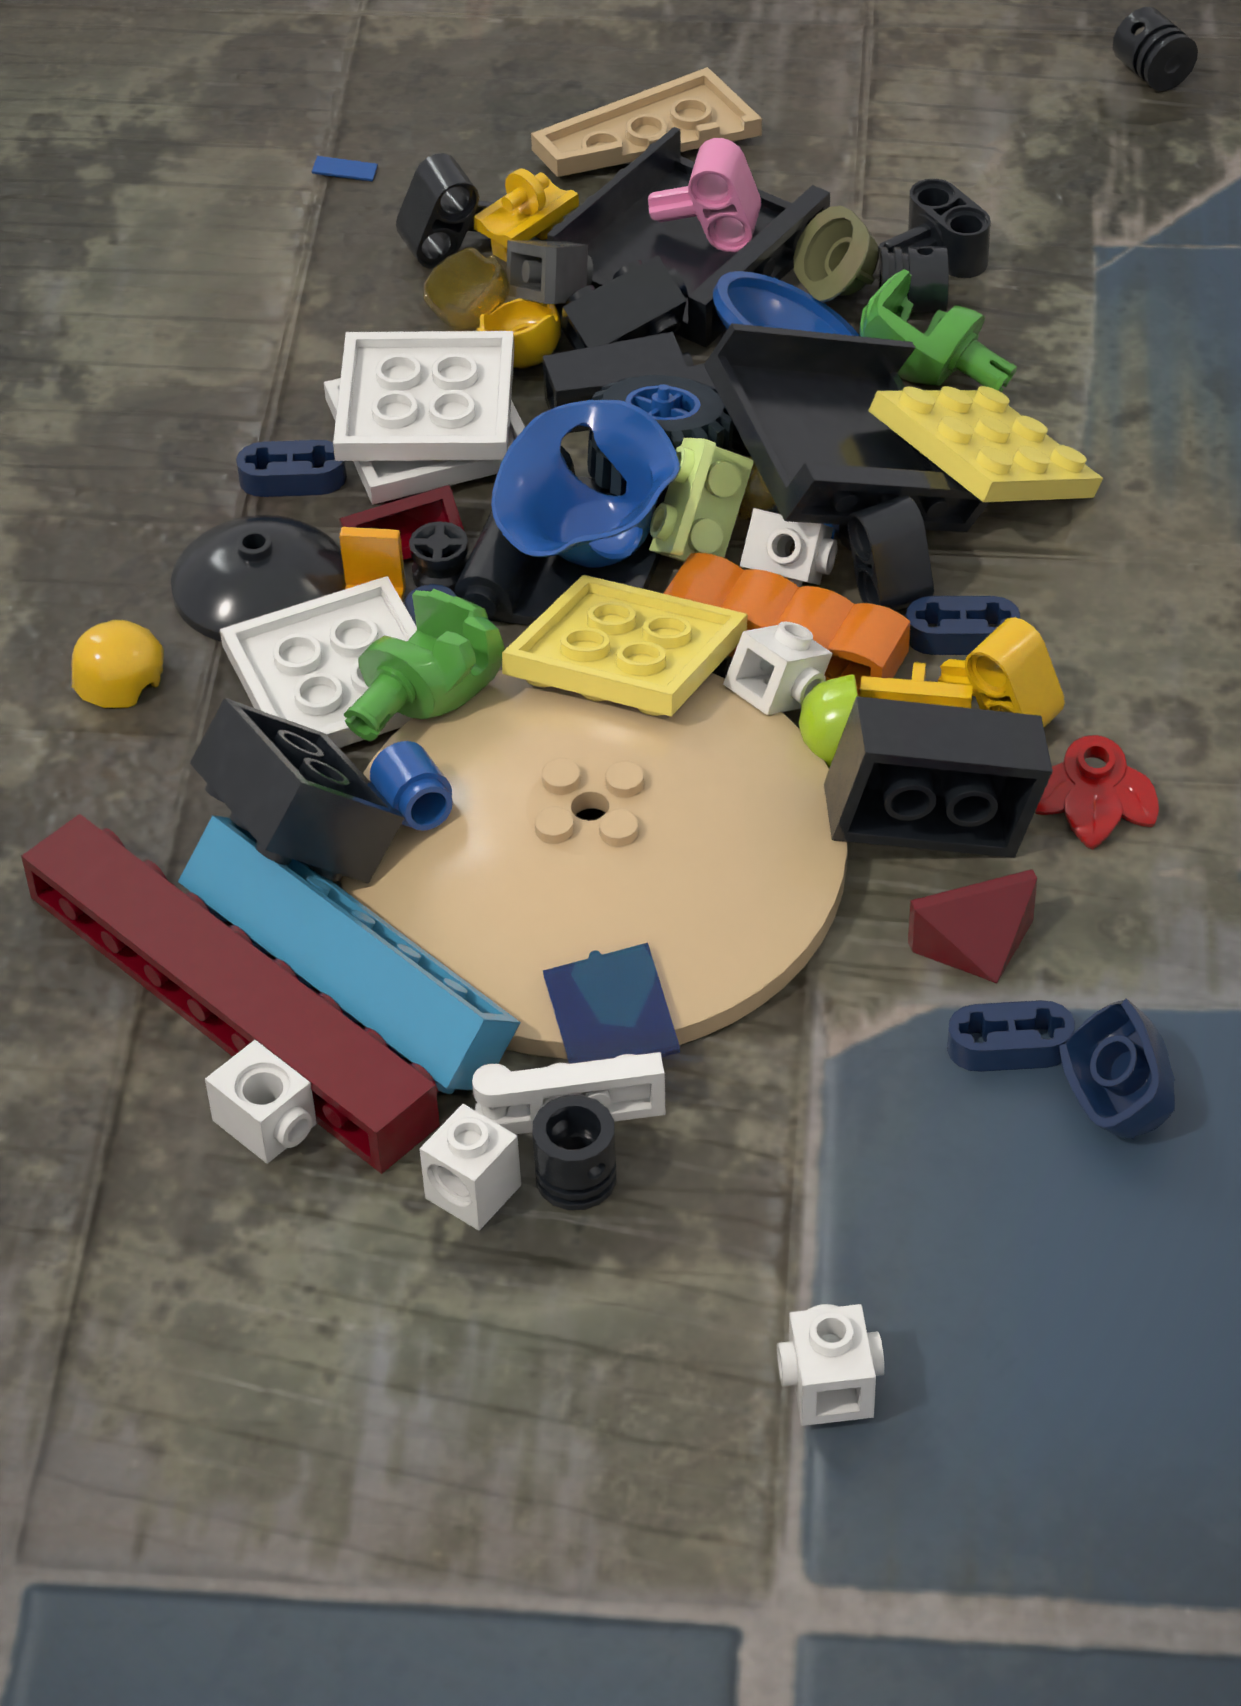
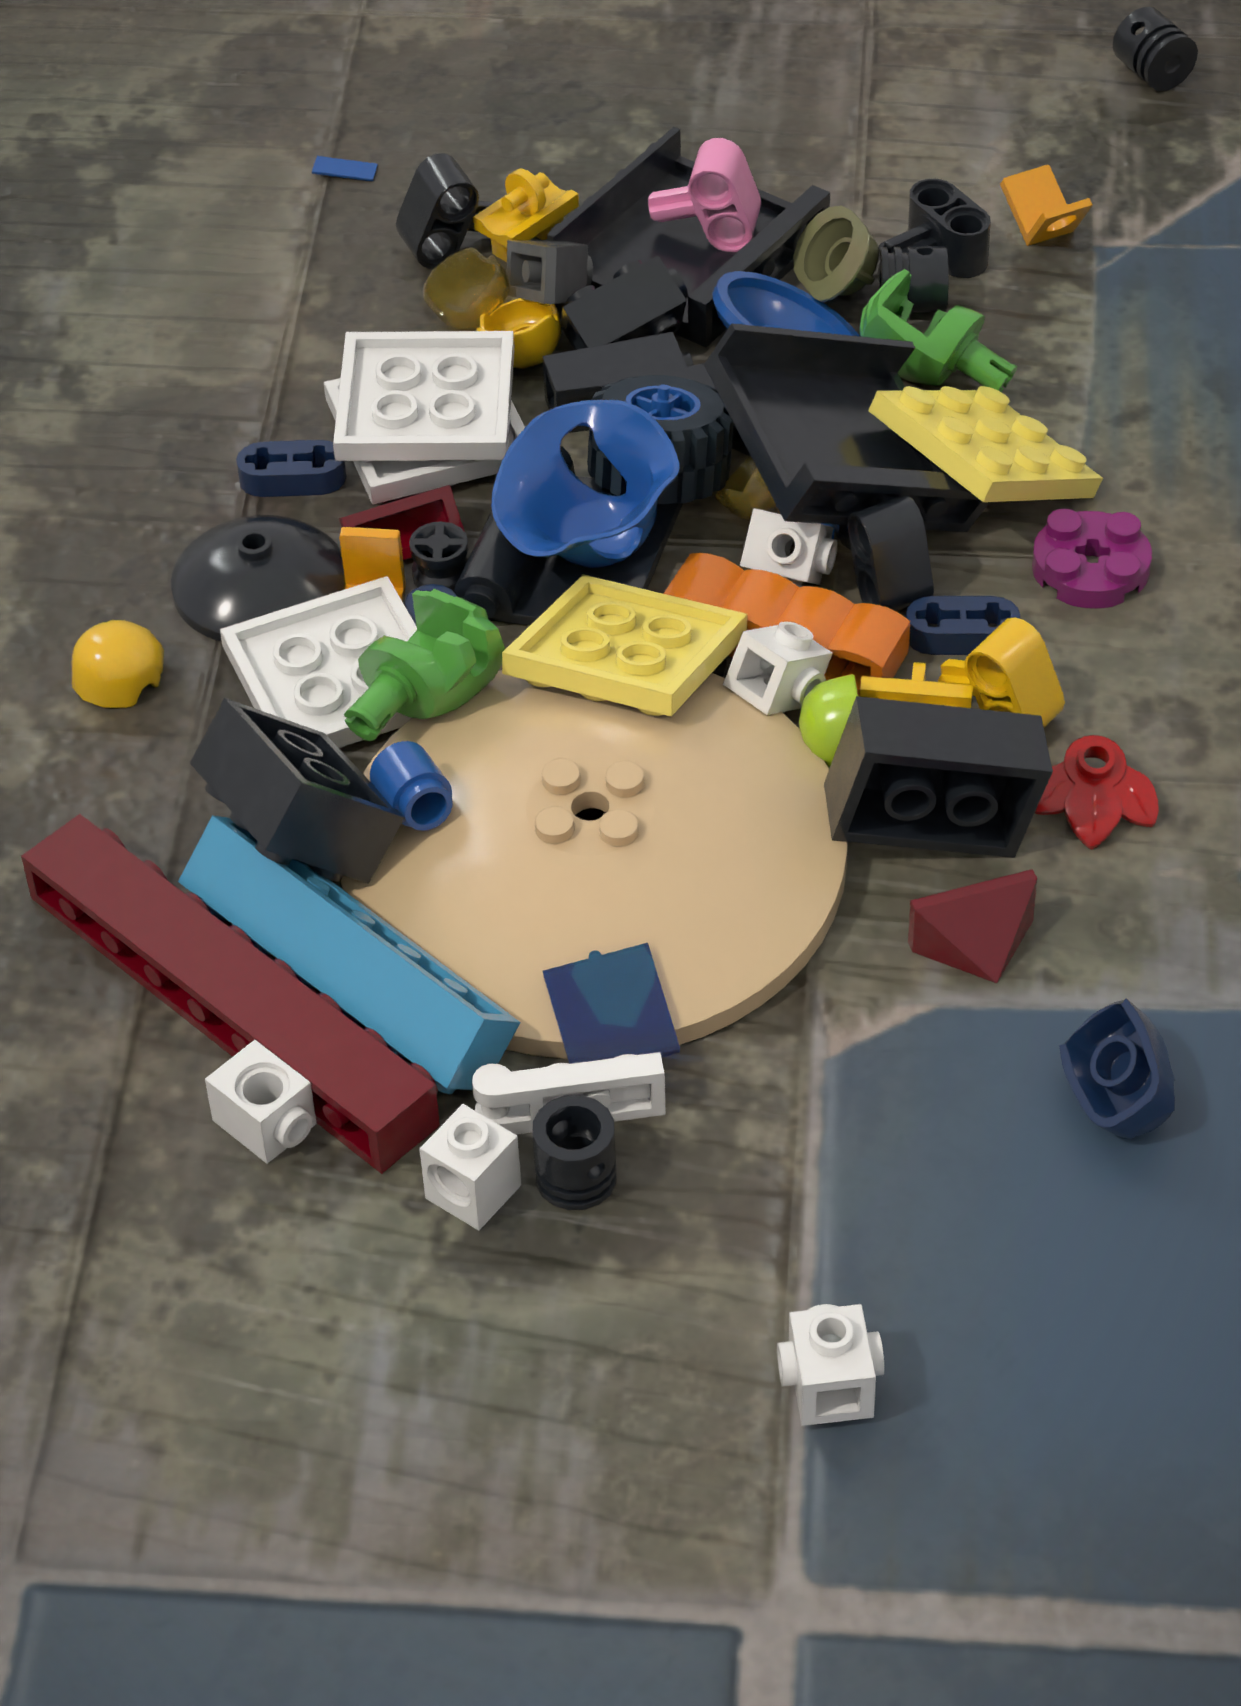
(624, 129): tan wing -> none
(700, 501): yellowish green bracket -> none
(1009, 1035): dark blue beam -> none
(1041, 205): none -> light orange bracket
(1073, 535): none -> magenta plate

